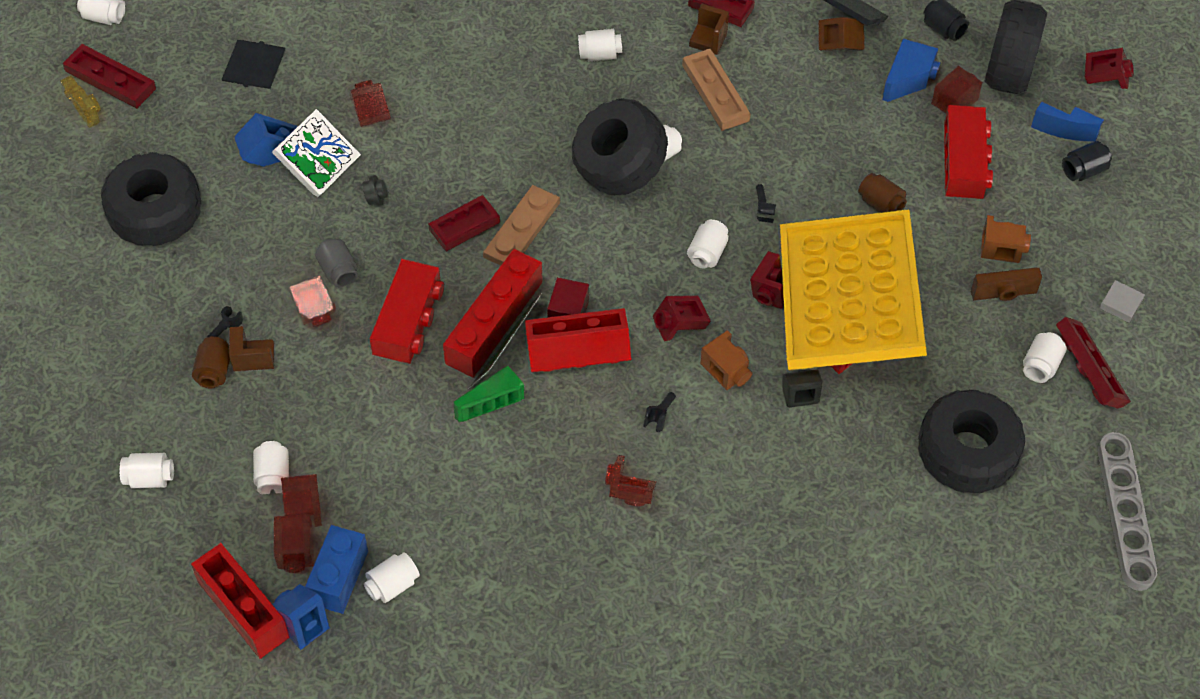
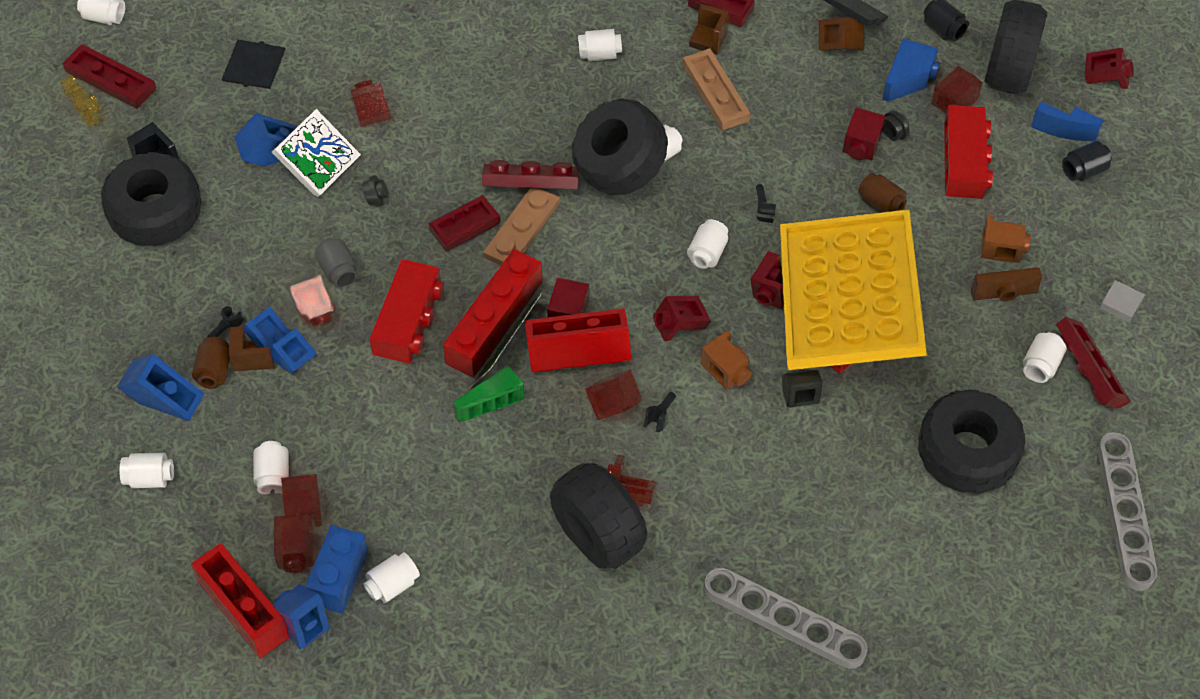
(151, 140): none -> black panel
(160, 387): none -> blue slope
(287, 347): none -> blue slope
(530, 174): none -> dark red plate
(598, 515): none -> black tyre
(613, 394): none -> clear red panel
(796, 632): none -> light grey beam
(863, 134): none -> dark red brick
(895, 126): none -> pearl dark grey plate

